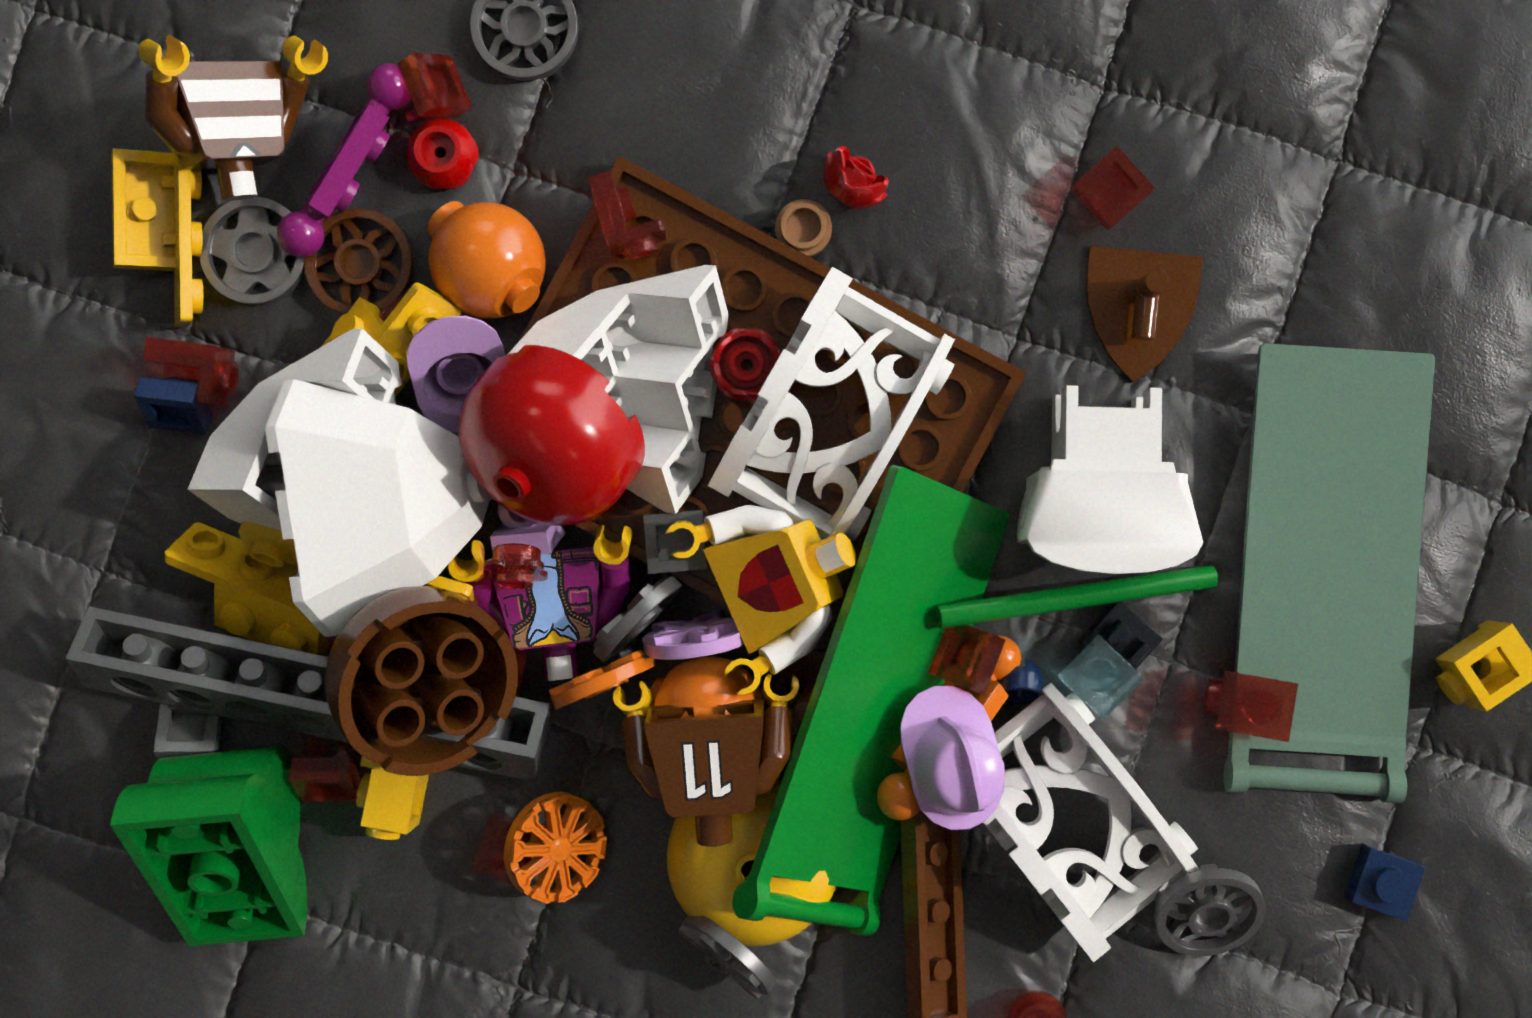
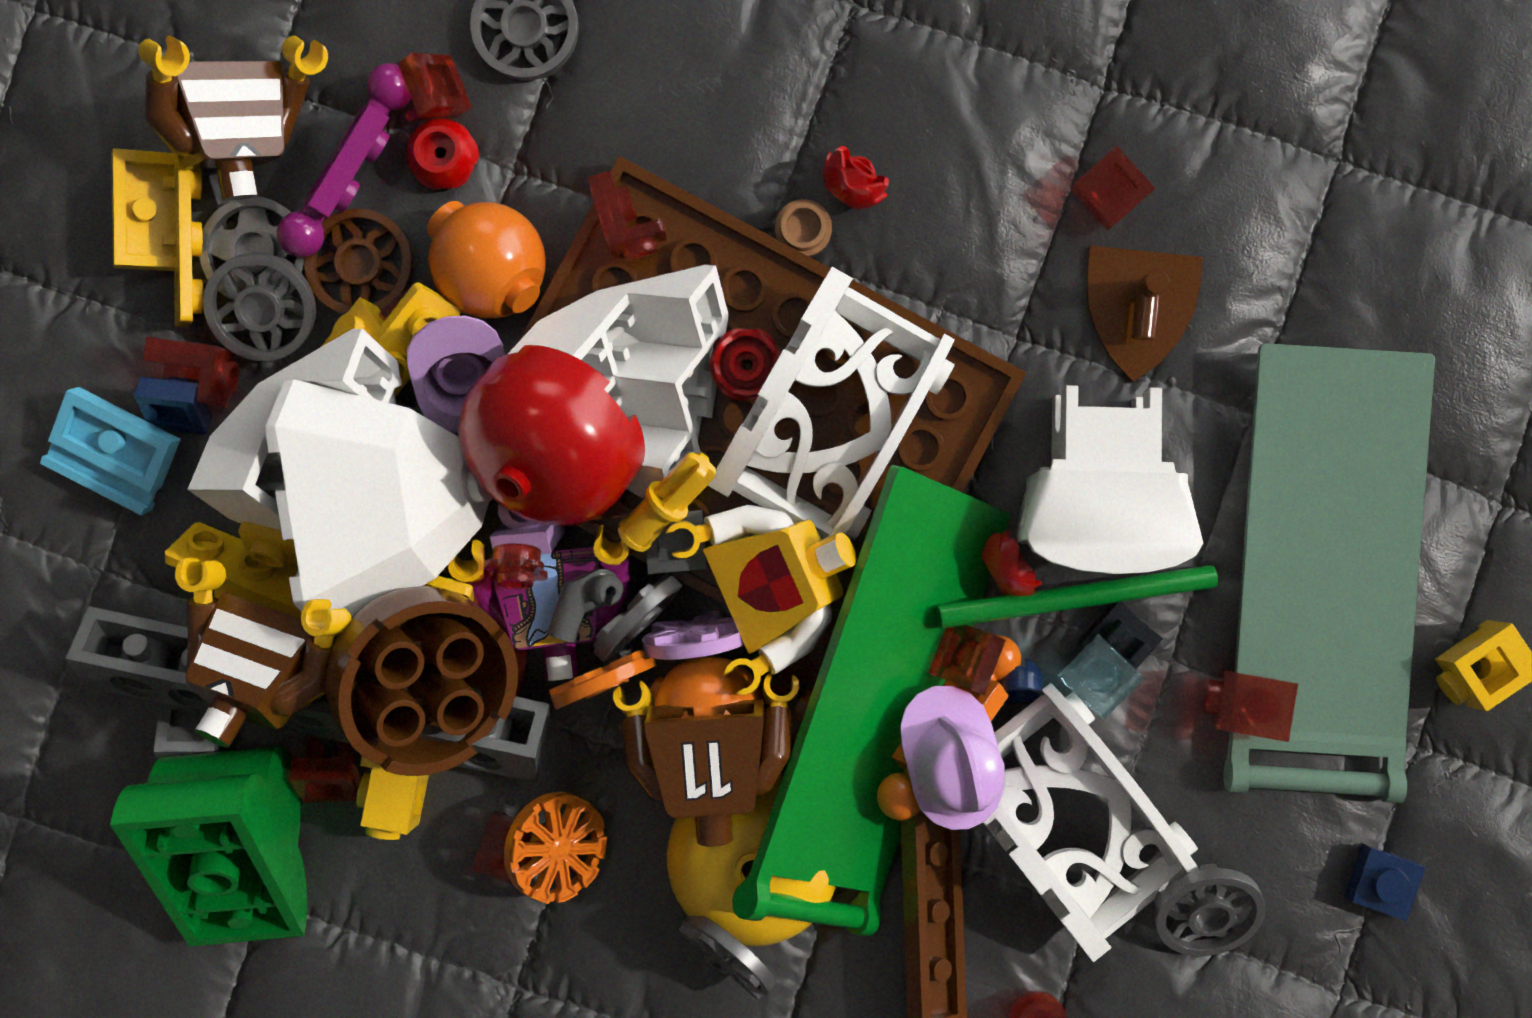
(110, 450): none -> medium azure plate
(250, 656): none -> torso
(259, 306): none -> flat silver wheel
(581, 596): none -> dark grey arm
(666, 501): none -> yellow axle
(1008, 566): none -> red plate

